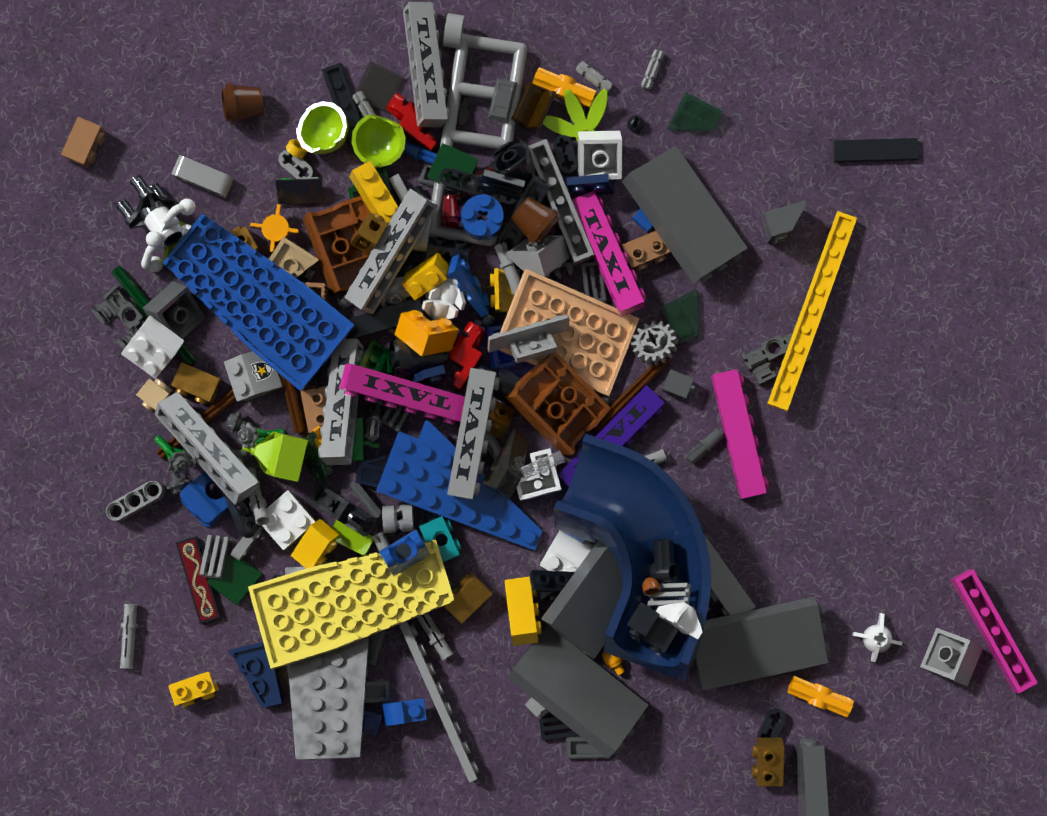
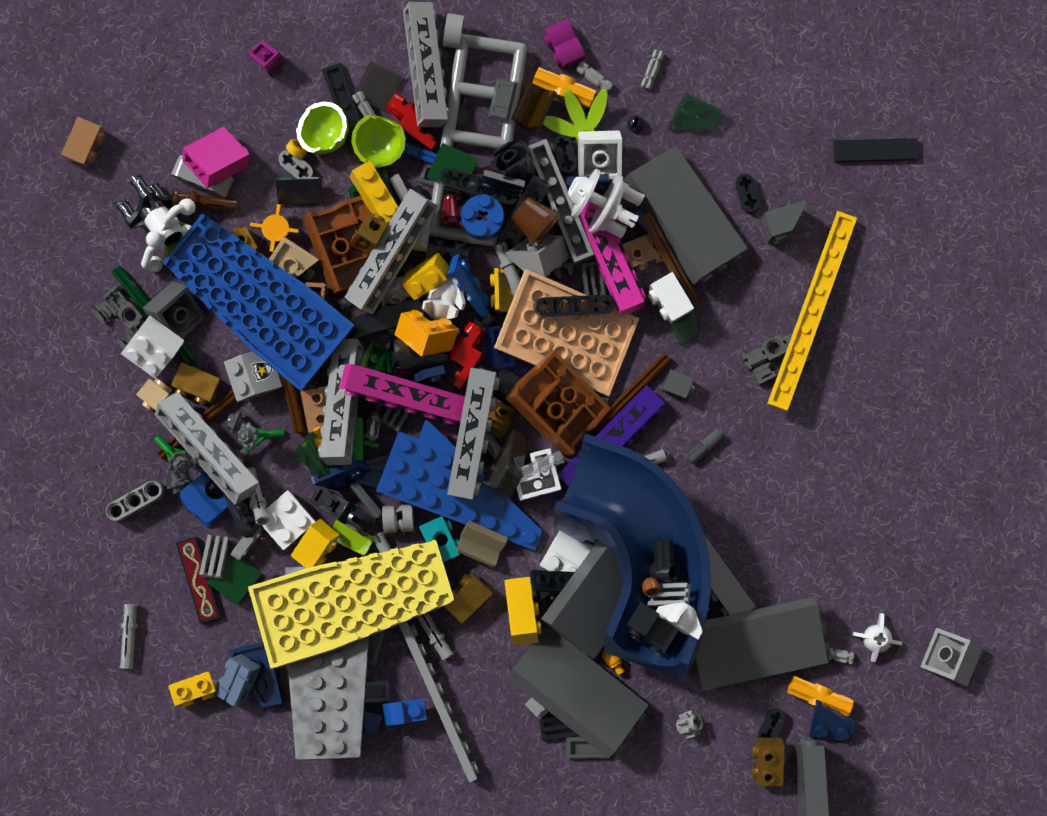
(204, 201): none -> reddish brown pin
(215, 157): none -> dark pink brick
(237, 680): none -> sand blue brick
(241, 102): reddish brown piece -> none
(266, 57): none -> magenta slope
(280, 455): lime piece -> none
(341, 475): none -> dark blue wing
(404, 553): blue piece -> none
(481, 543): none -> dark tan panel
(530, 340): light grey bracket -> none
(564, 44): none -> magenta brick
(574, 308): none -> black beam
(608, 205): none -> white piece
(663, 337): light grey gear -> none
(668, 256): none -> reddish brown axle
(670, 297): none -> white brick
(689, 724): none -> light grey gear
(738, 434): dark pink brick -> none
(752, 191): none -> black beam
(830, 724): none -> dark blue wing
(841, 656): none -> light grey piece
(993, 631): dark pink brick -> none

